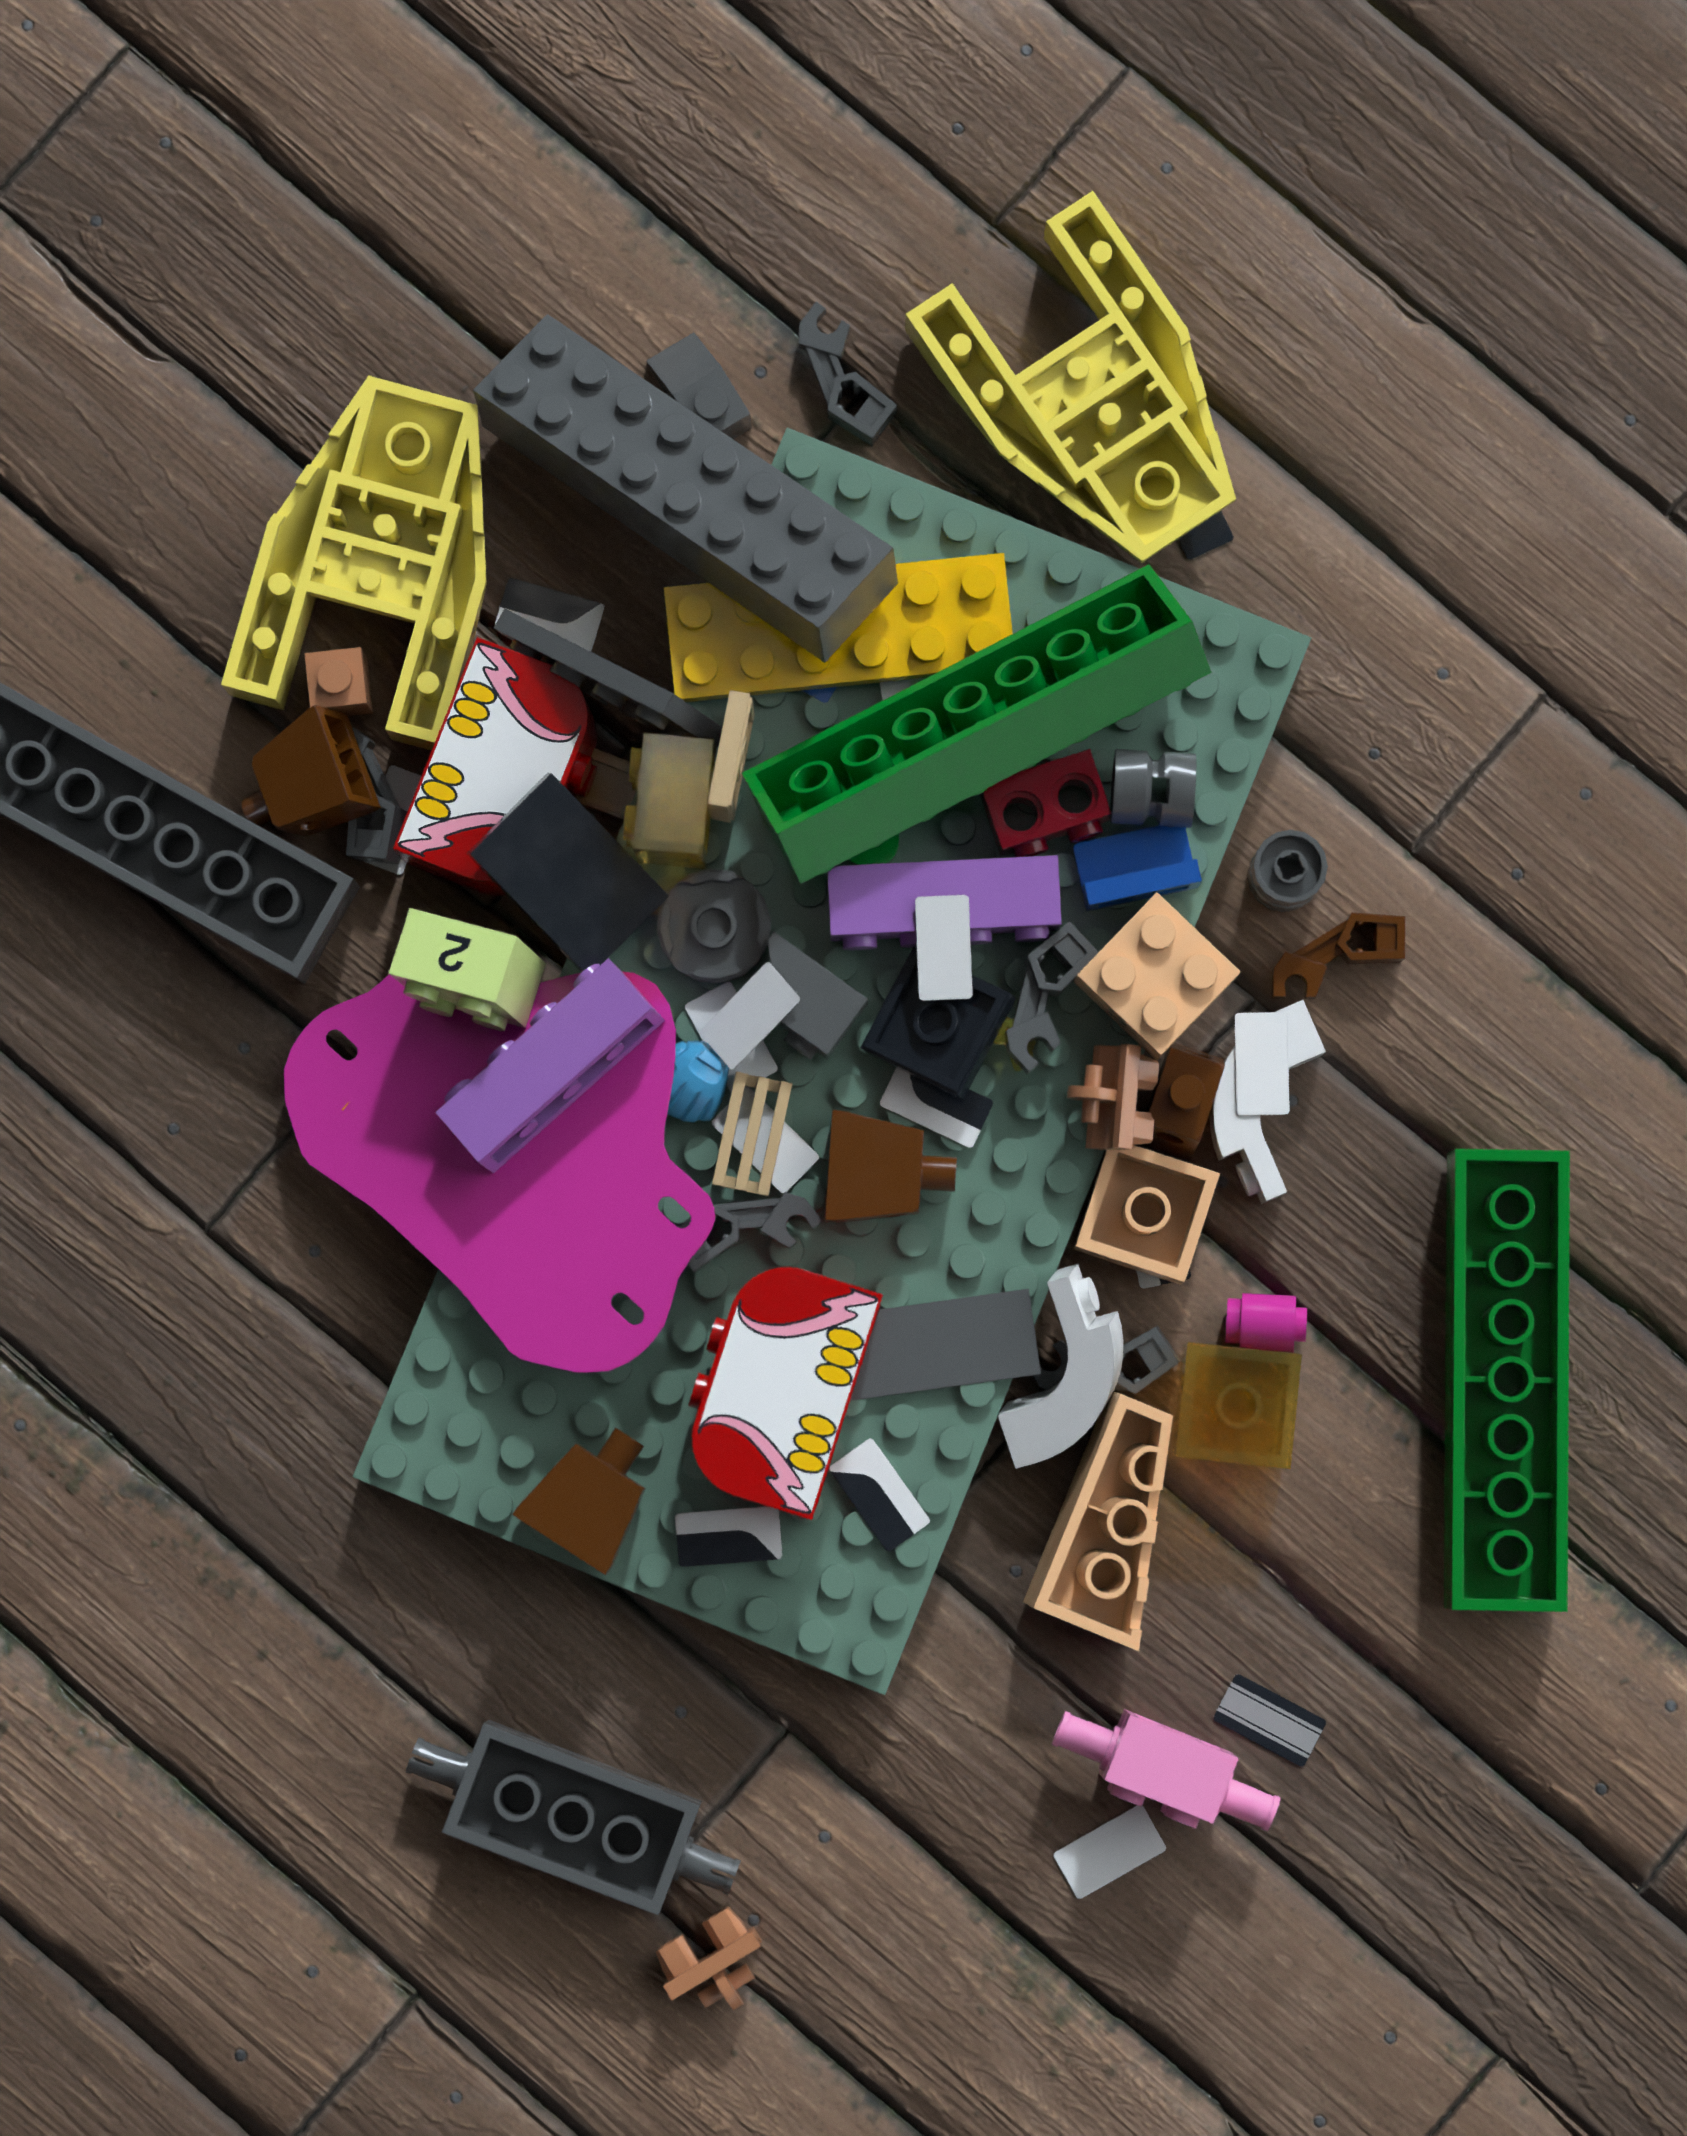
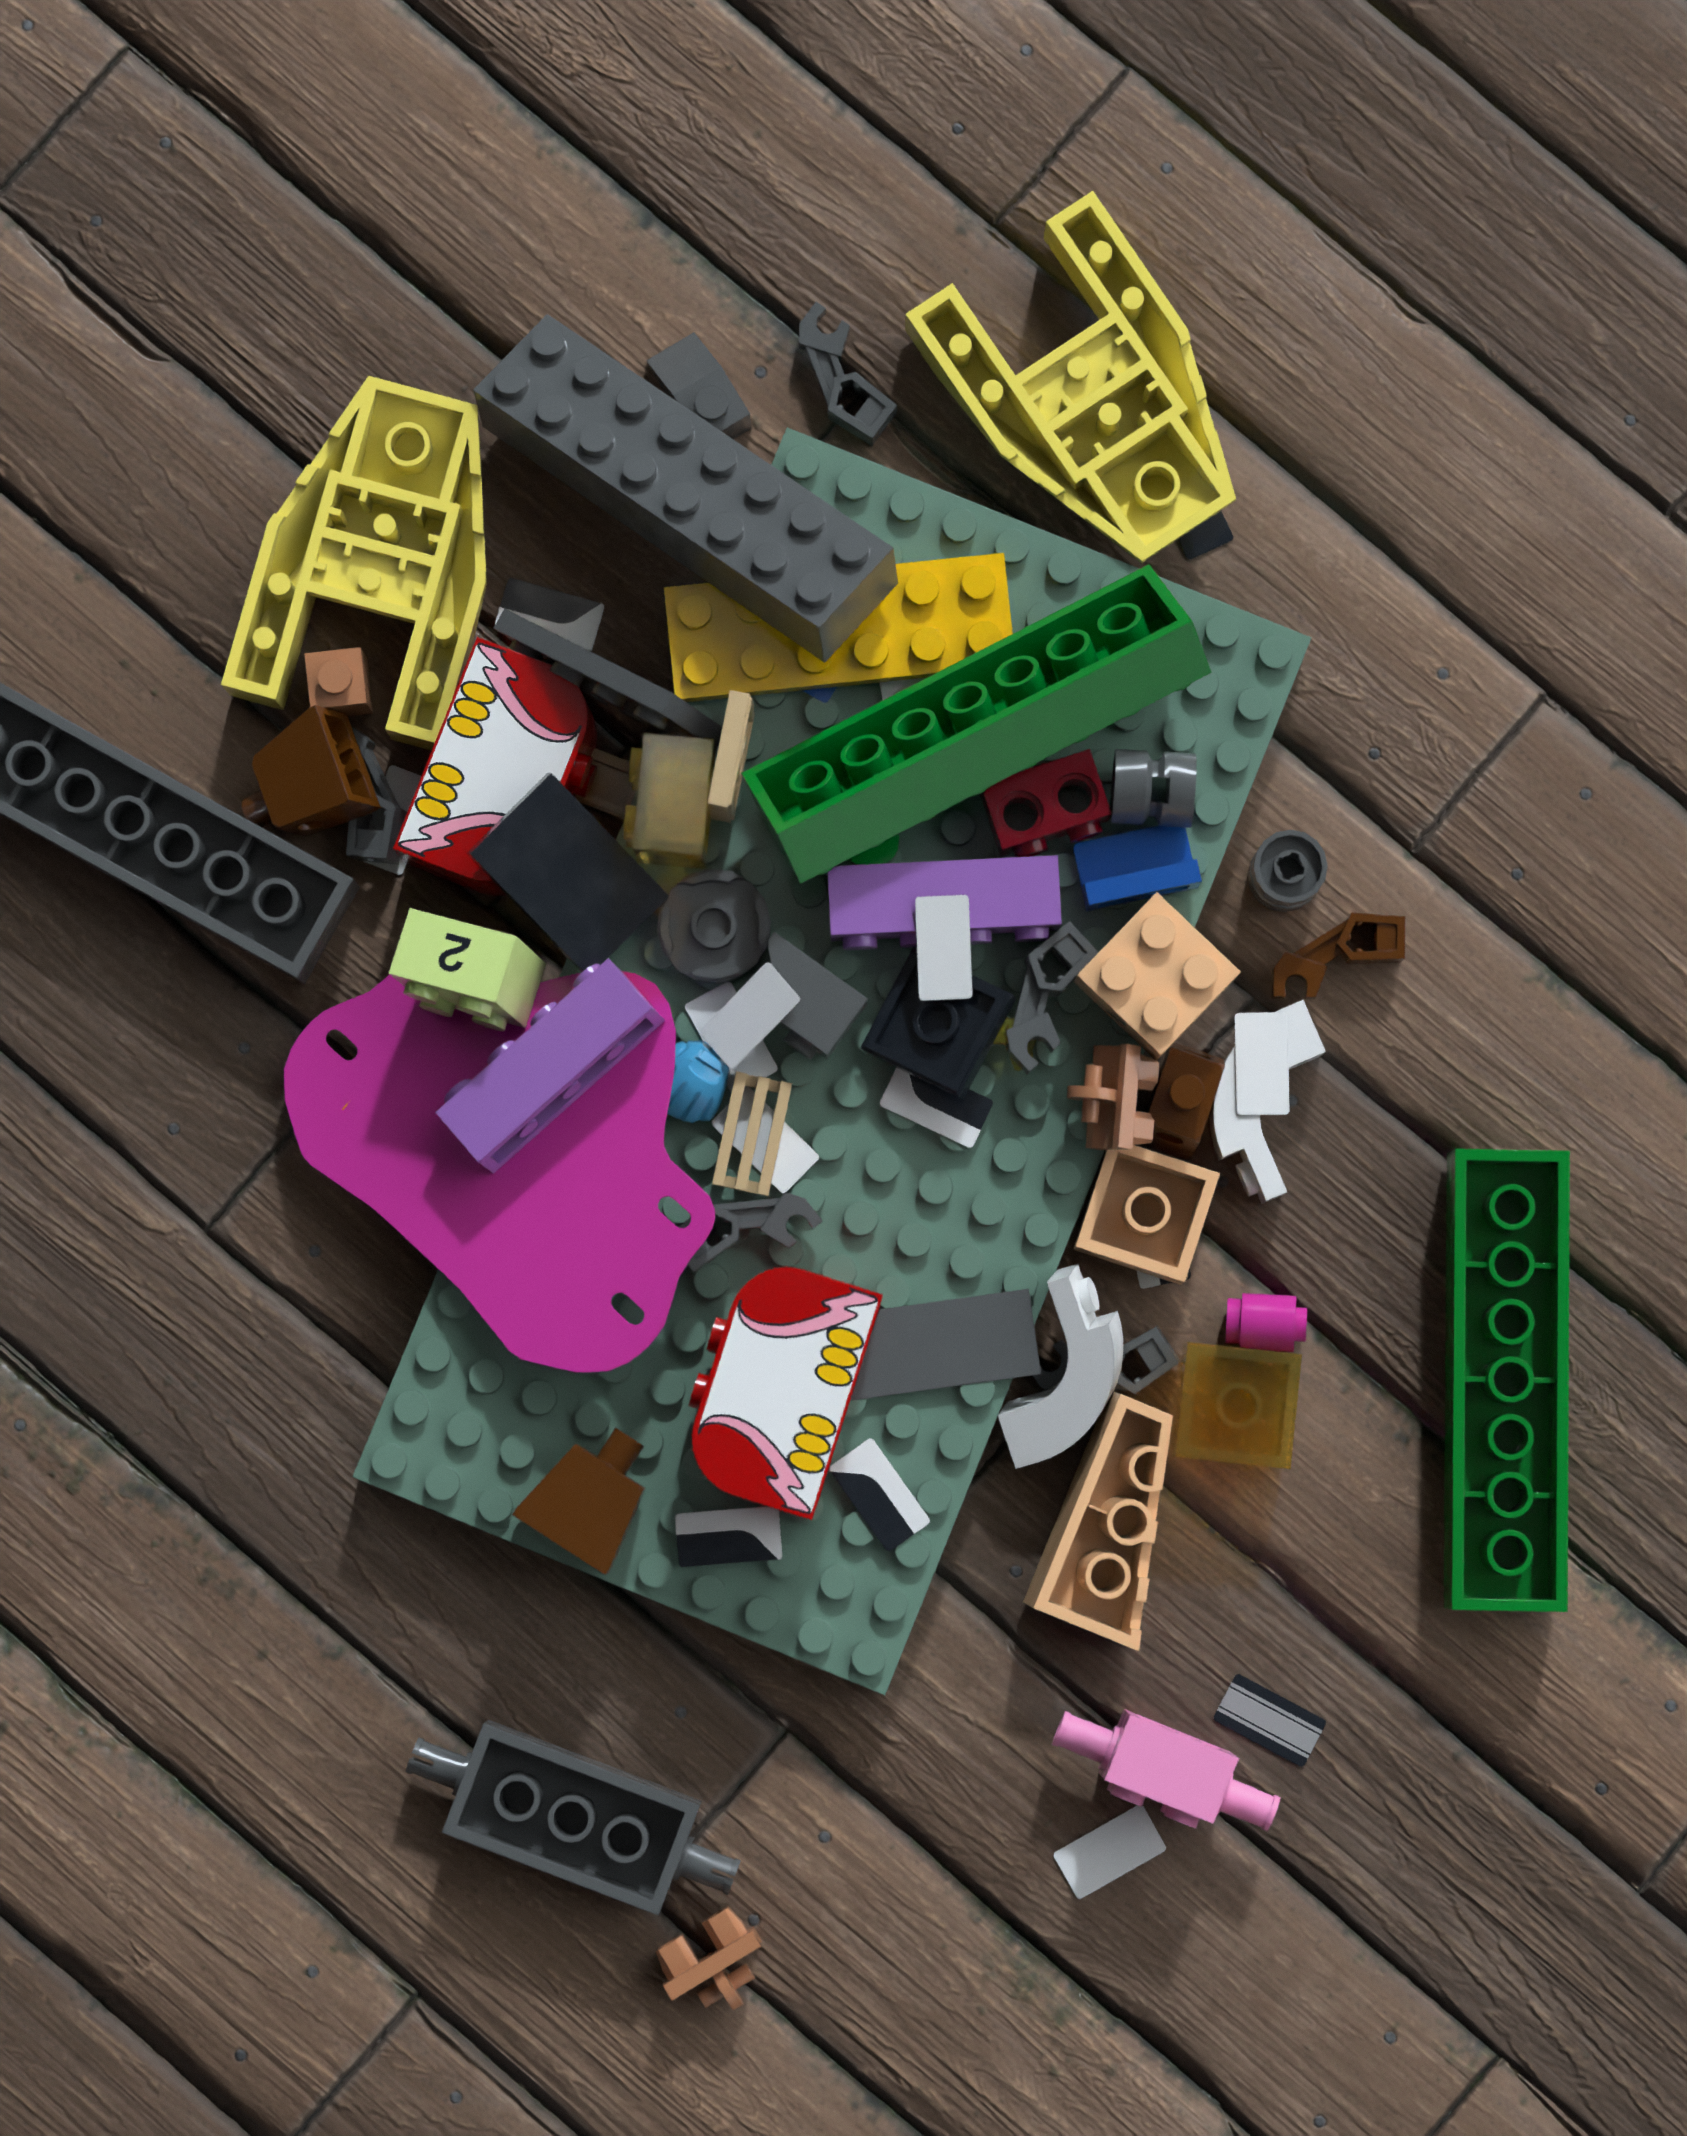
(880, 1169): reddish brown torso -> none

